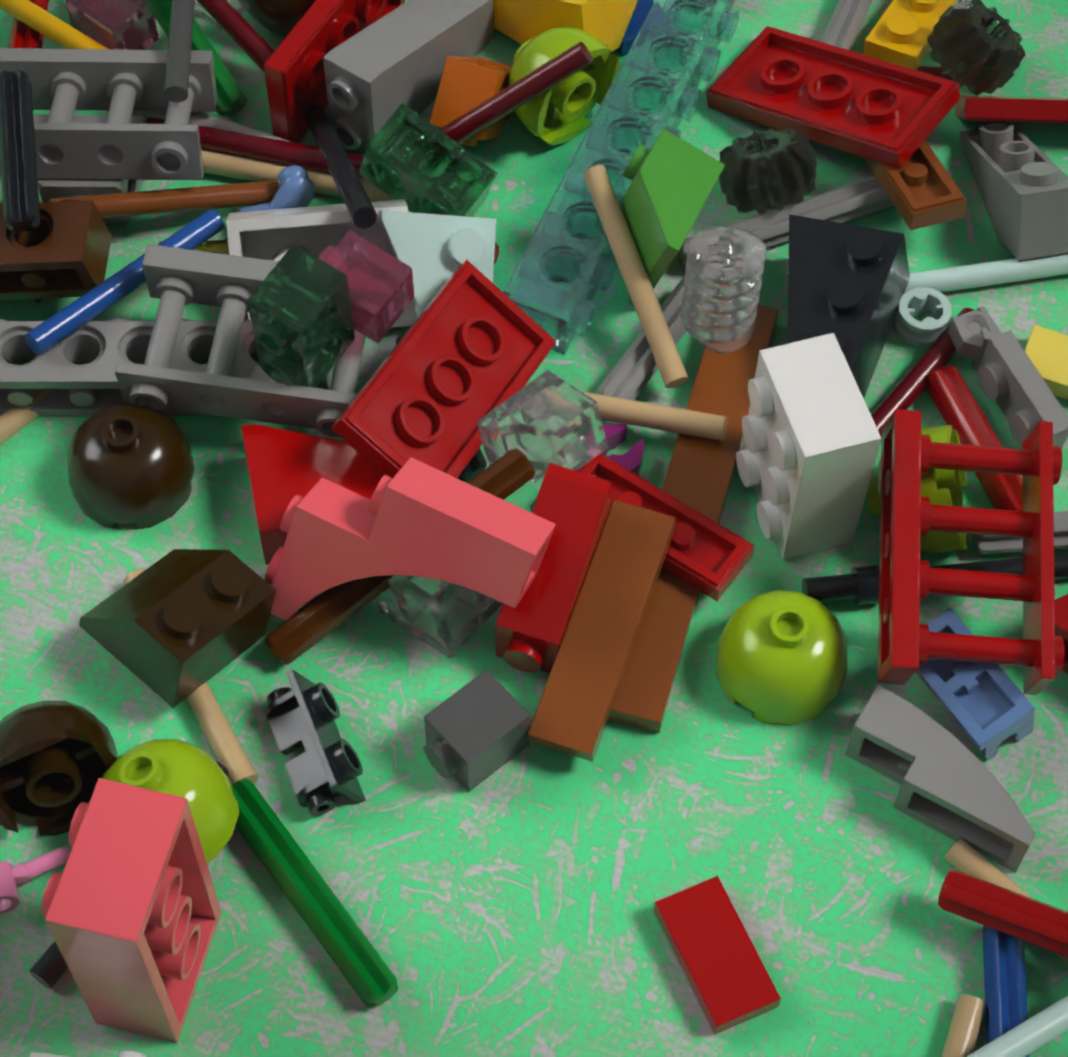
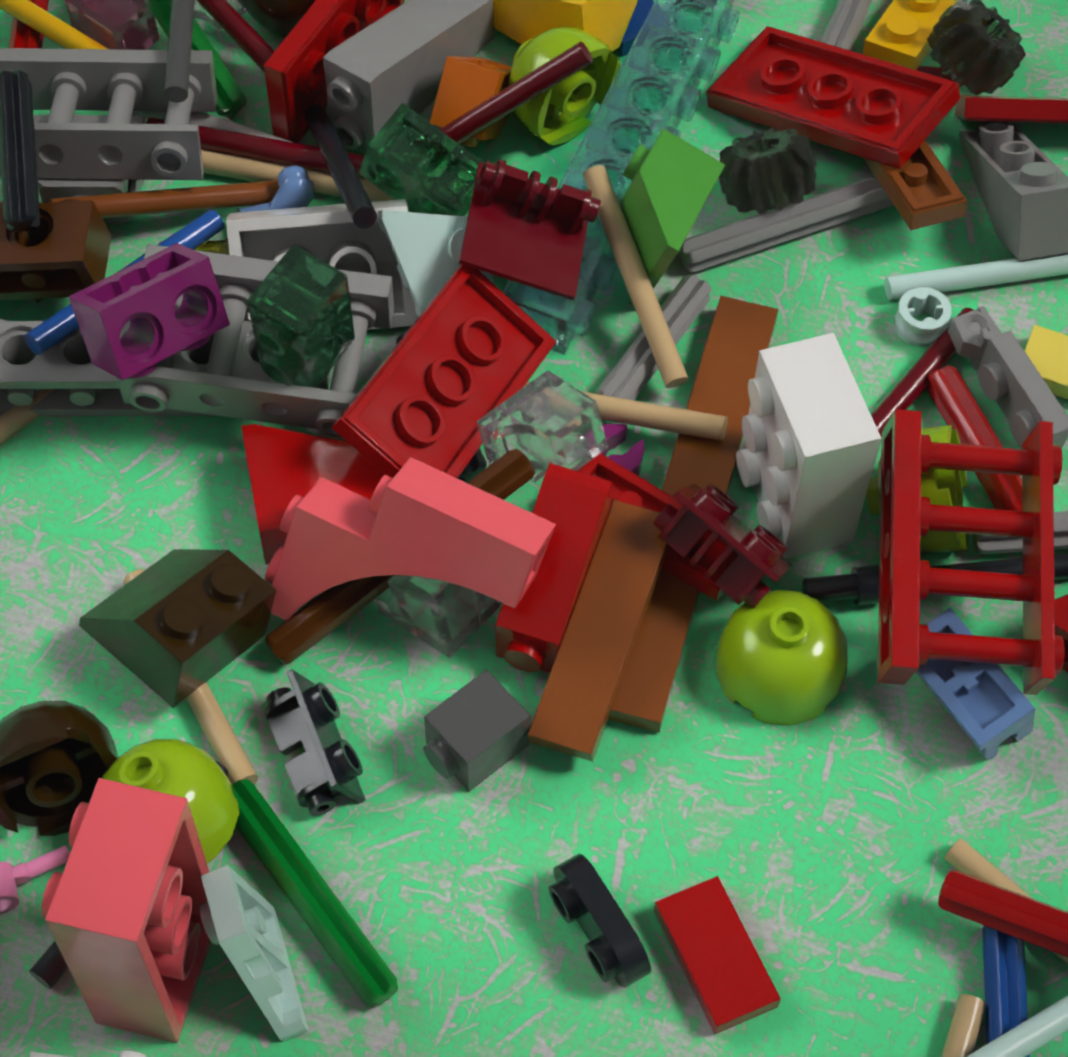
(130, 466): dark brown cylinder -> none
(147, 299): none -> magenta brick
(254, 944): none -> light aqua wing
(376, 281): clear pink brick -> none
(527, 228): none -> dark red hinge
(613, 943): none -> black plate
(722, 287): clear piece -> none
(757, 549): none -> dark red hinge
(846, 285): black wedge -> none
(939, 778): light grey slope -> none

